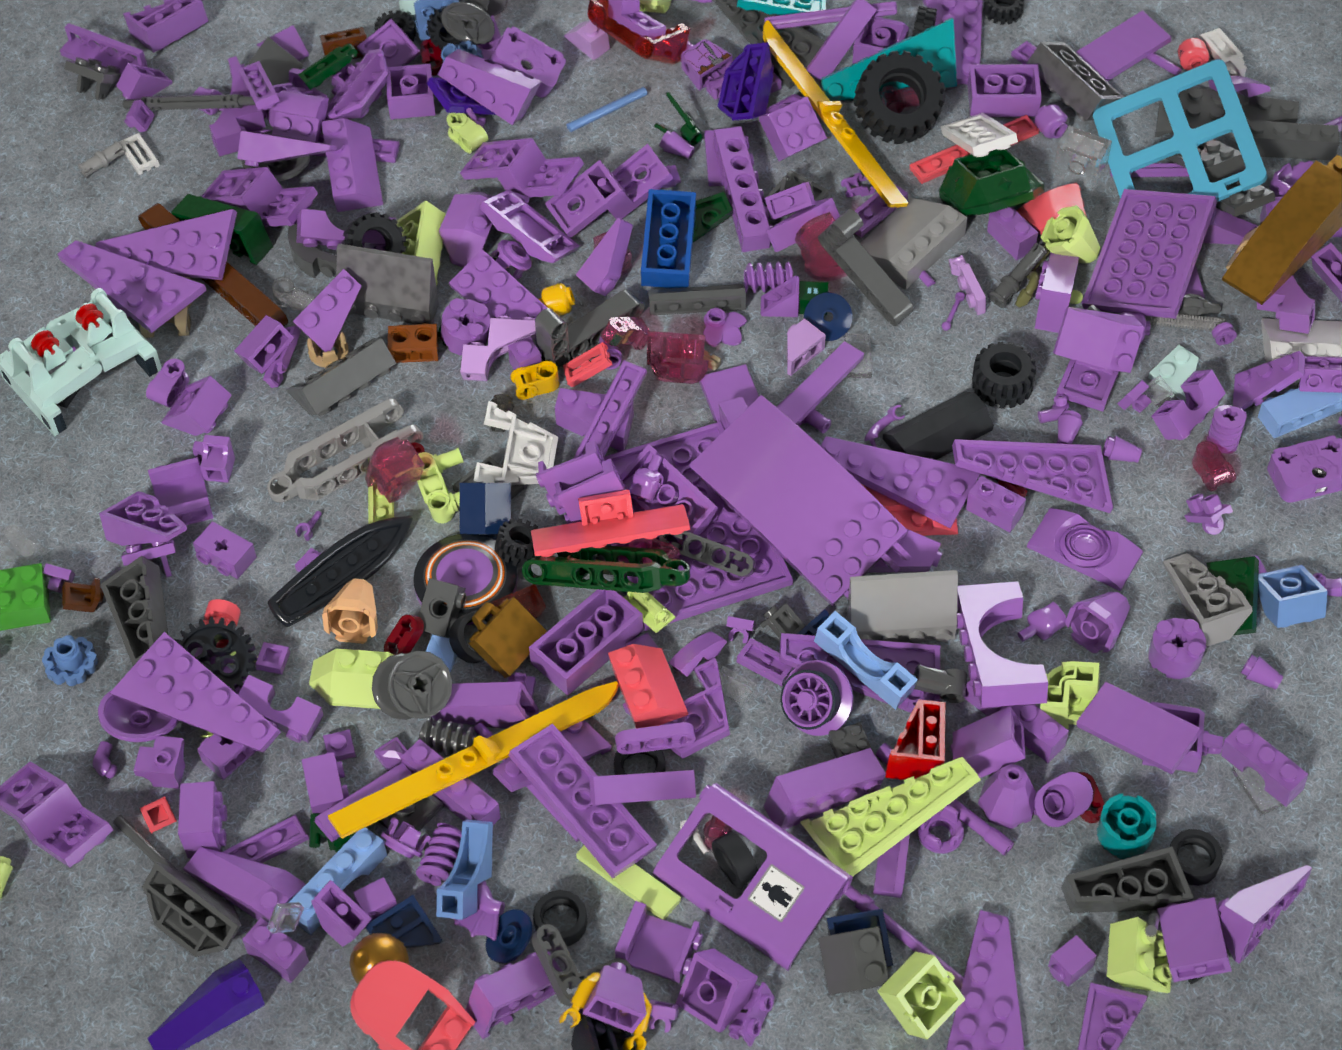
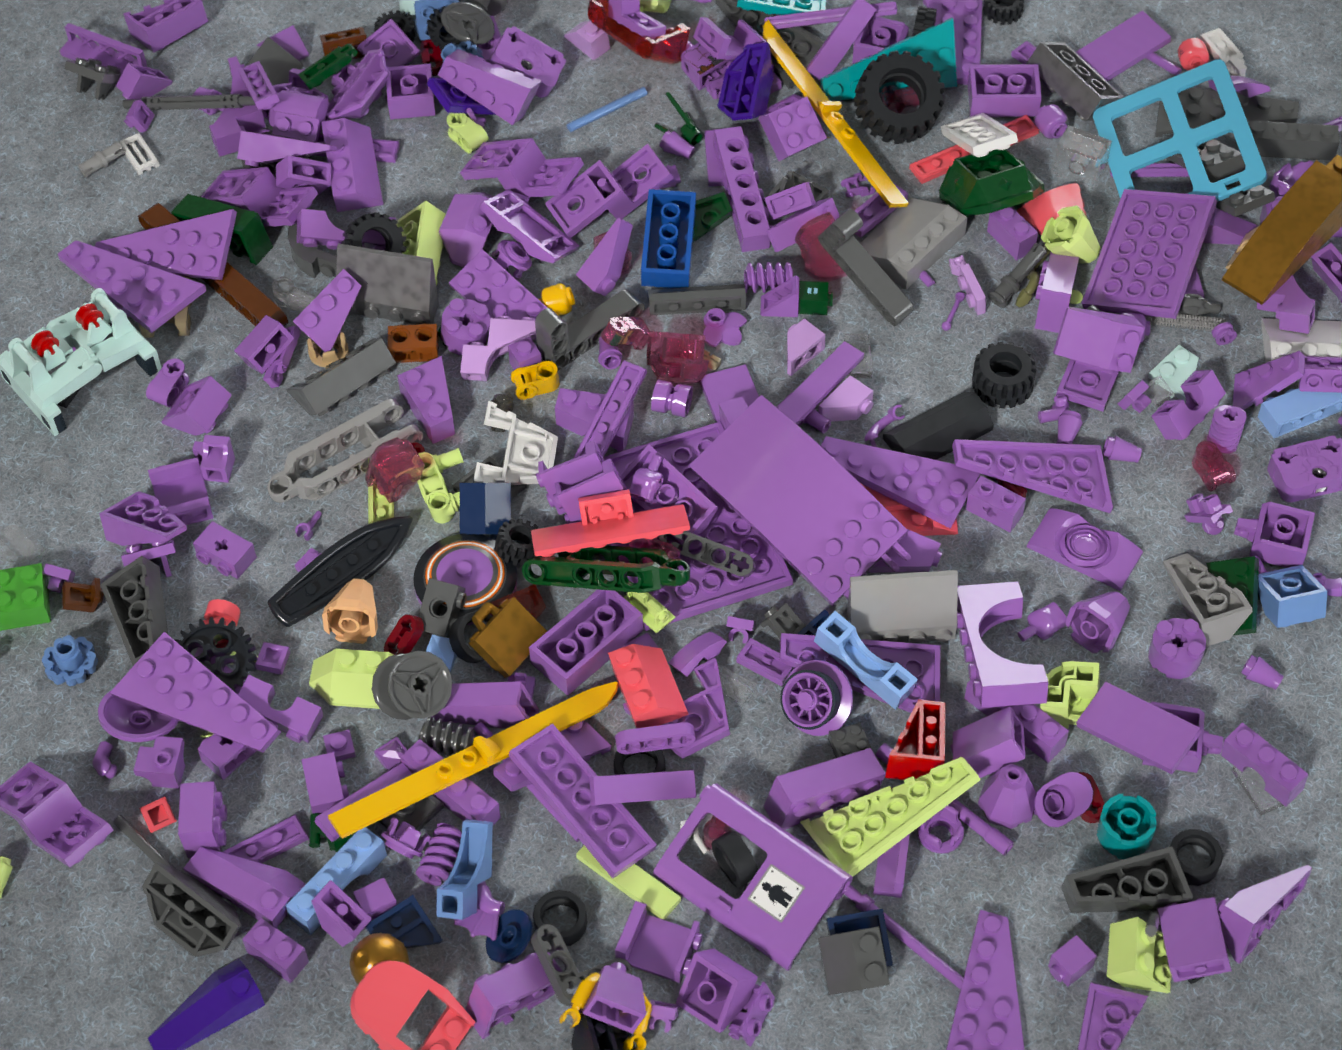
(285, 917): clear tile -> none
(302, 172): none -> medium lavender brick
(428, 398): none -> medium lavender wedge
(587, 368): coral tile -> none
(671, 398): none -> medium lavender wheel
(723, 45): none -> medium lavender panel
(838, 307): dark blue dish -> none
(847, 401): none -> lavender slope
(921, 995): yellowish green brick -> none
(947, 683): dark grey piece -> none
(1278, 534): none -> medium lavender hinge

